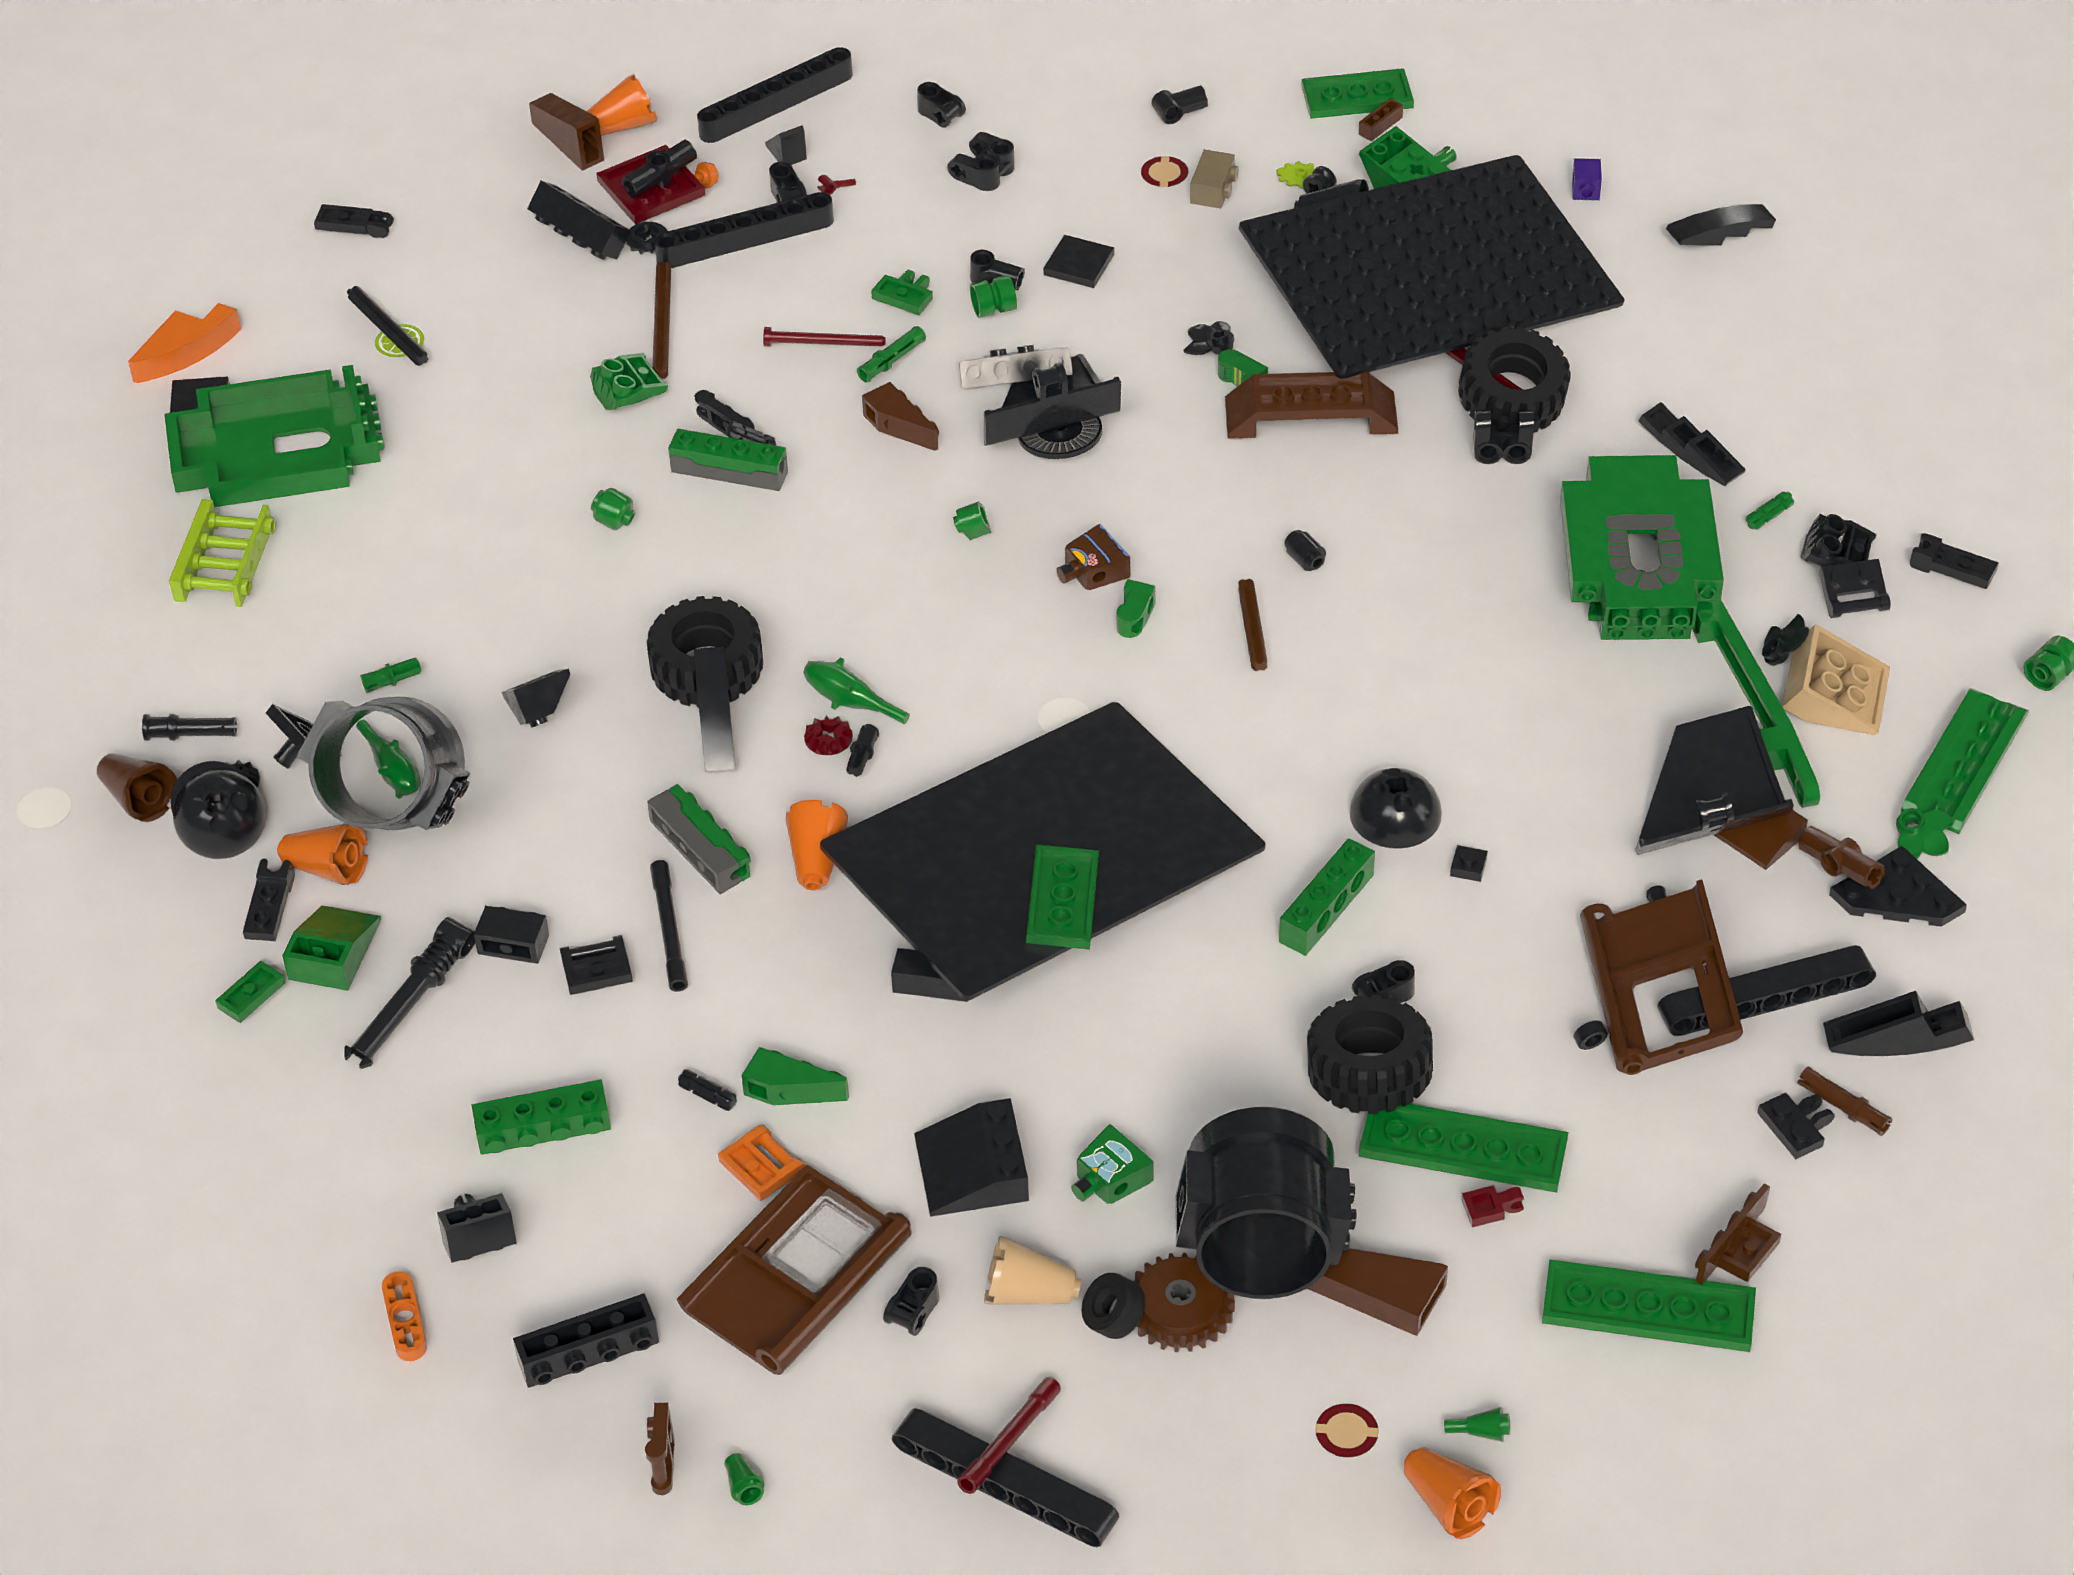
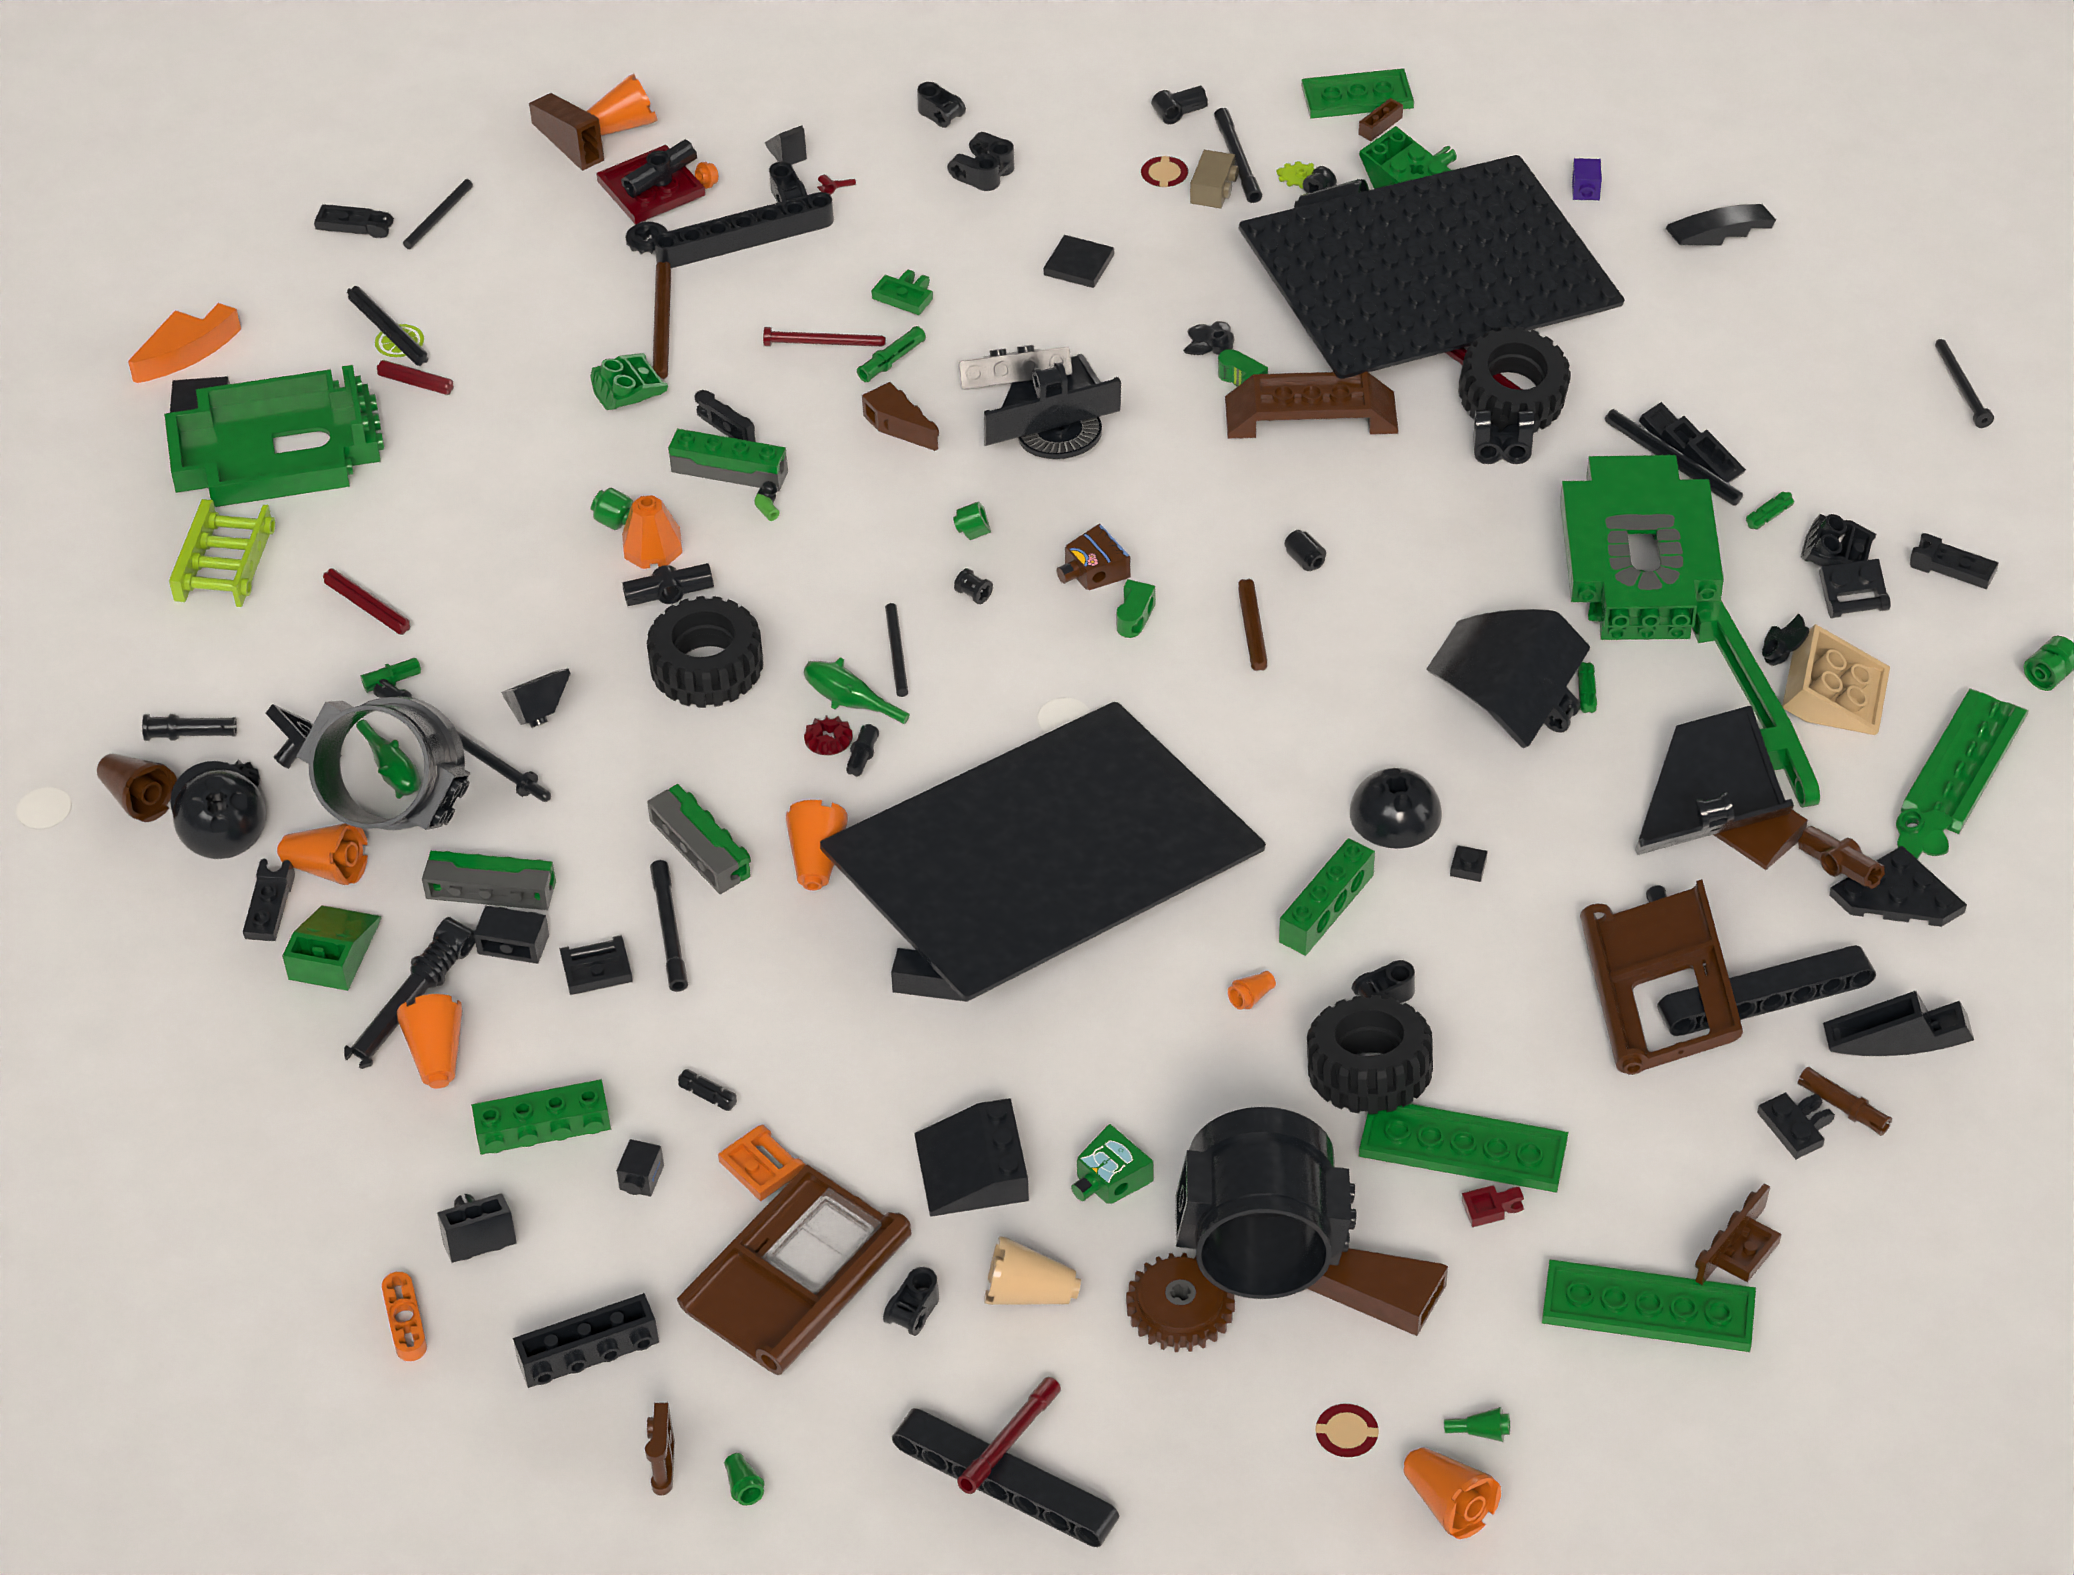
(250, 991): green plate -> none
(366, 601): none -> dark red axle
(415, 377): none -> dark red axle
(432, 1036): none -> orange cone
(437, 214): none -> black bar
(489, 880): none -> dark grey piece
(525, 783): none -> black bar
(578, 220): black brick -> none
(640, 1168): none -> black brick
(651, 534): none -> orange cone
(667, 584): none -> black piece
(714, 709): black slope -> none
(736, 431): black axle -> none
(765, 499): none -> bright green arm
(774, 95): black beam -> none
(788, 1081): green slope -> none
(896, 650): none -> black bar
(978, 596): none -> black bush
(985, 267): black piece -> none
(997, 295): green wheel -> none
(1062, 897): green tile -> none
(1125, 1314): black tyre -> none
(1248, 181): none -> black piece
(1249, 990): none -> orange cone
(1515, 668): none -> black panel
(1587, 687): none -> green axle
(1590, 1035): black tile -> none
(1684, 463): none -> black axle
(1982, 416): none -> black bar

